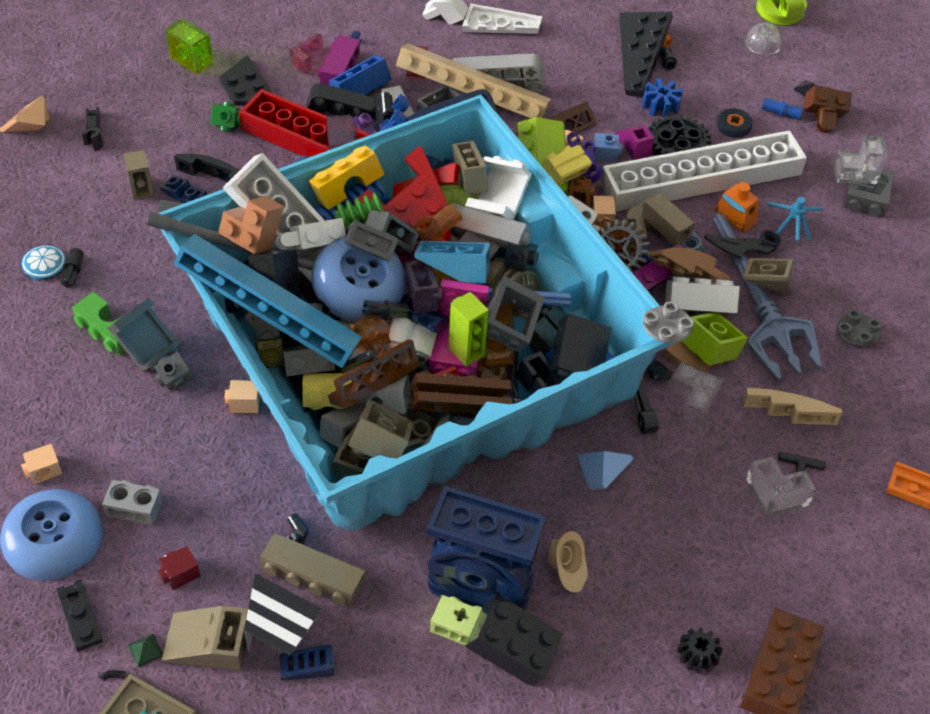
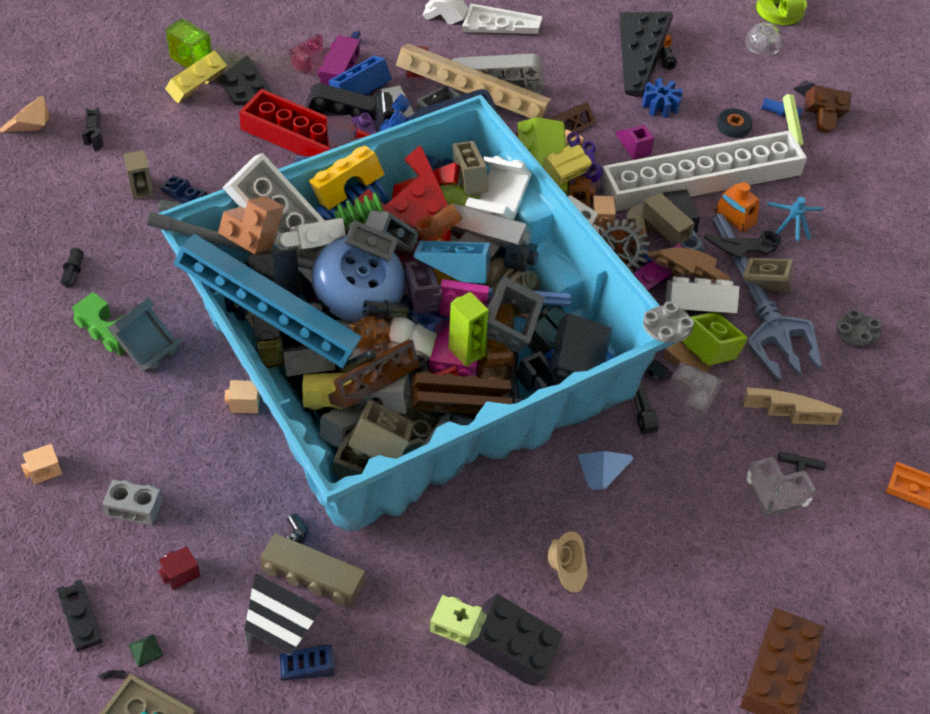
(43, 262): dish -> none
(61, 545): medium blue brick -> none
(173, 371): dark grey brick -> none
(194, 76): none -> light yellow arch
(207, 638): dark tan slope -> none
(208, 165): black slope -> none
(220, 114): green brick -> none
(482, 549): dark blue brick -> none
(607, 147): medium blue brick -> none
(678, 135): black gear -> none
(683, 201): none -> black panel
(701, 659): black gear -> none
(792, 118): none -> yellowish green axle
(862, 165): clear brick -> none
(871, 197): dark grey panel -> none

